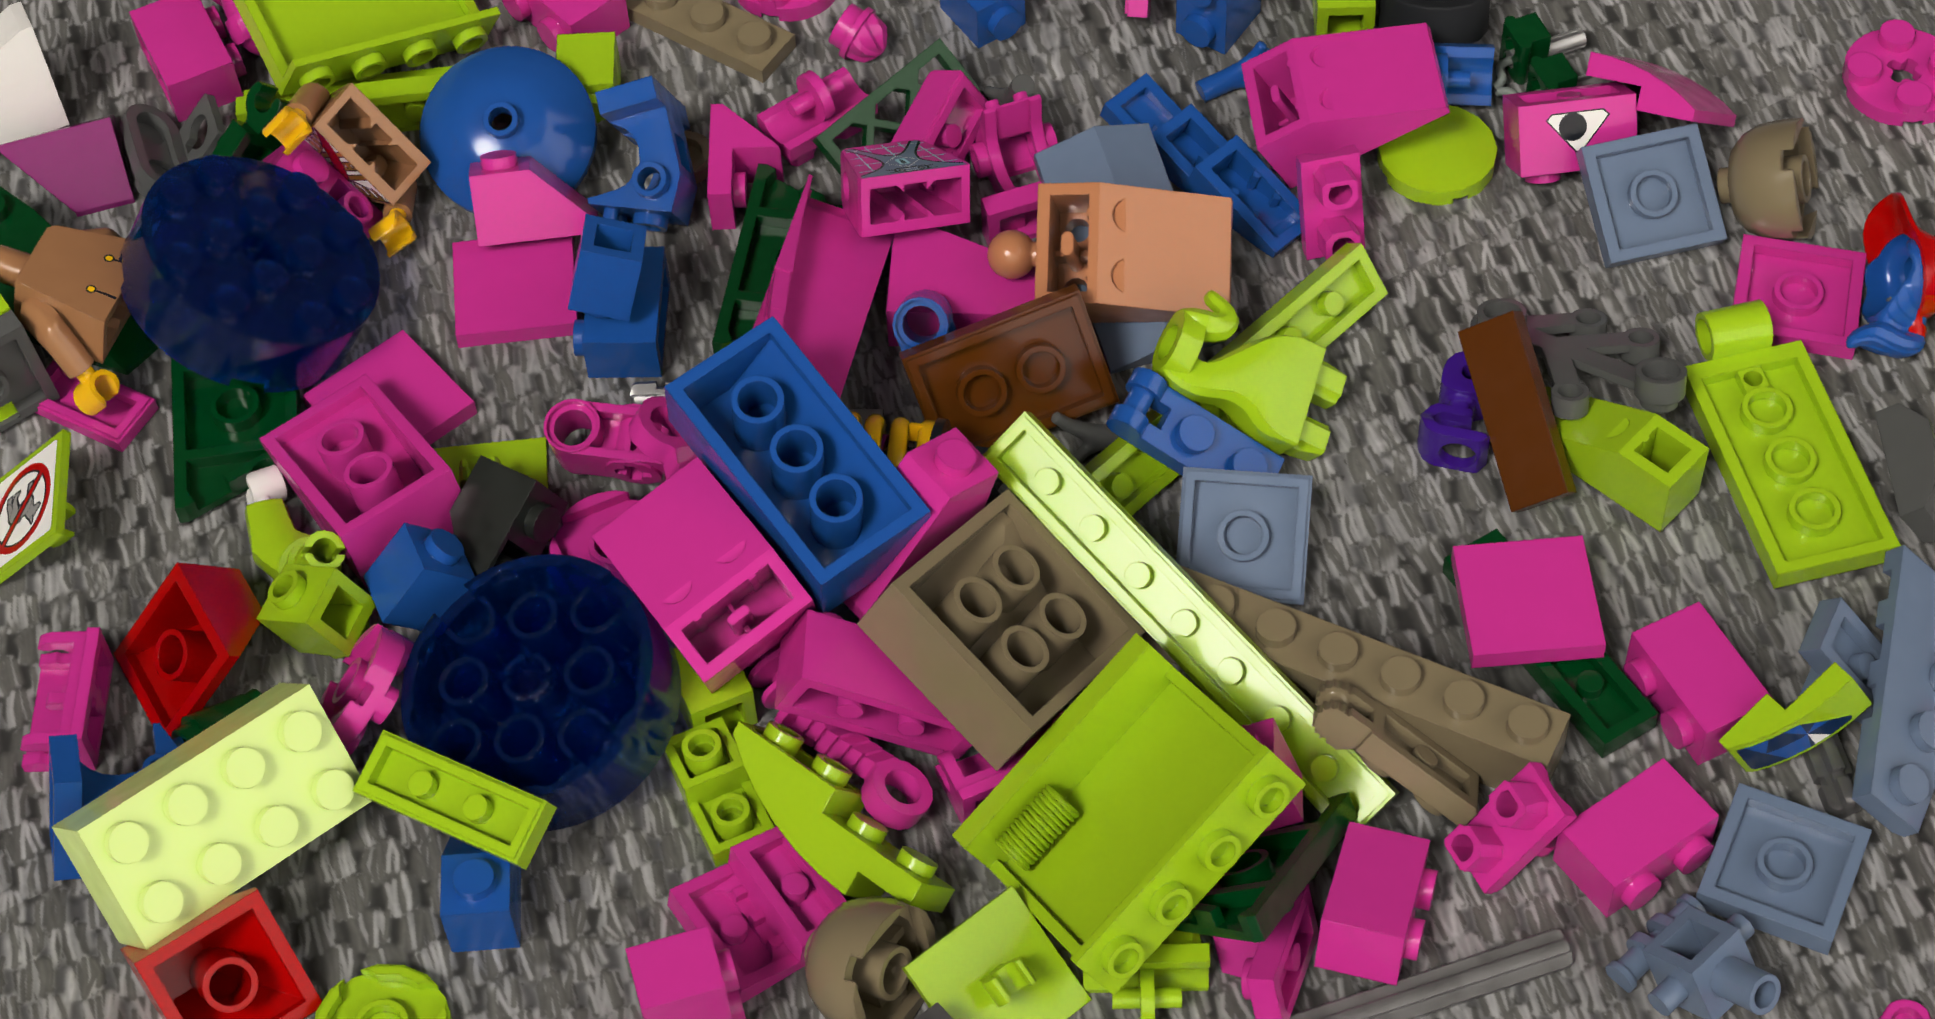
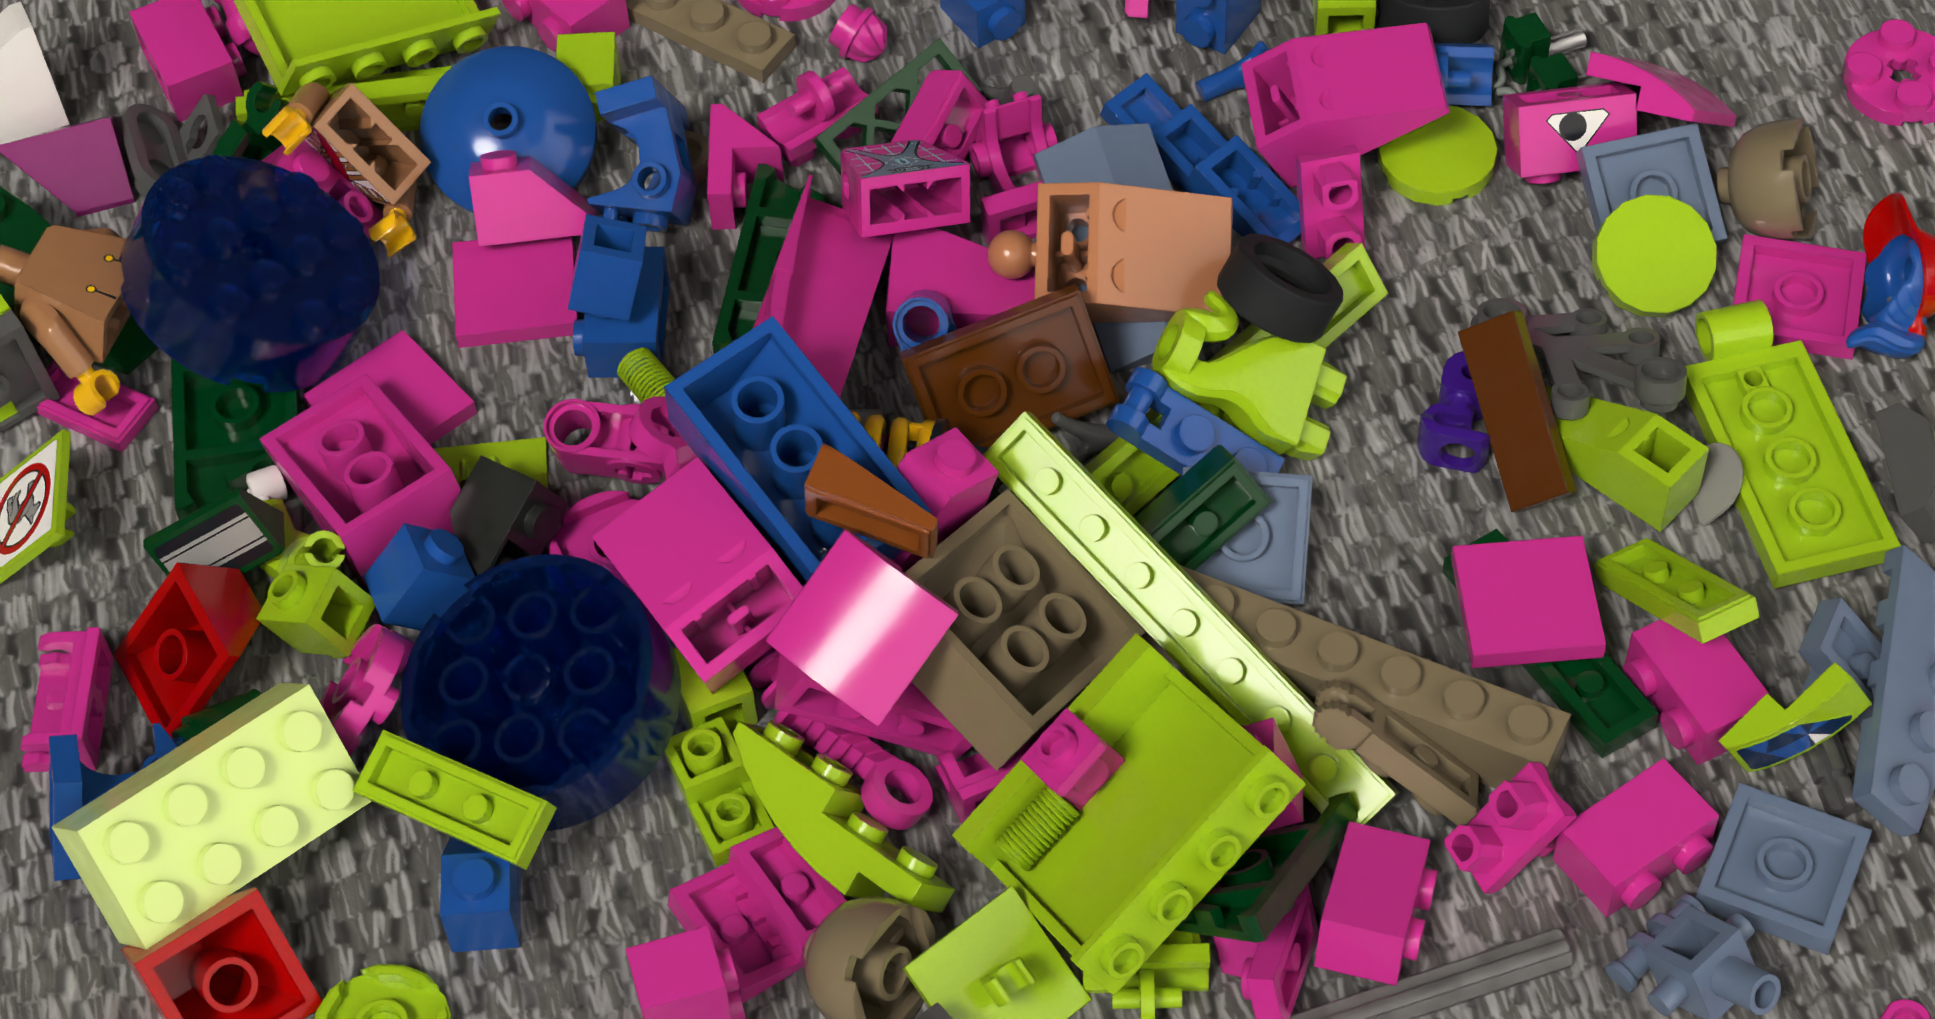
(227, 533): none -> slope
(644, 372): none -> lime piece
(862, 627): none -> dark pink slope
(864, 504): none -> dark orange slope
(1072, 759): none -> dark pink bracket
(1204, 508): none -> dark green slope
(1280, 288): none -> black tyre
(1654, 255): none -> lime tile
(1676, 590): none -> lime tile
(1719, 482): none -> light grey piece

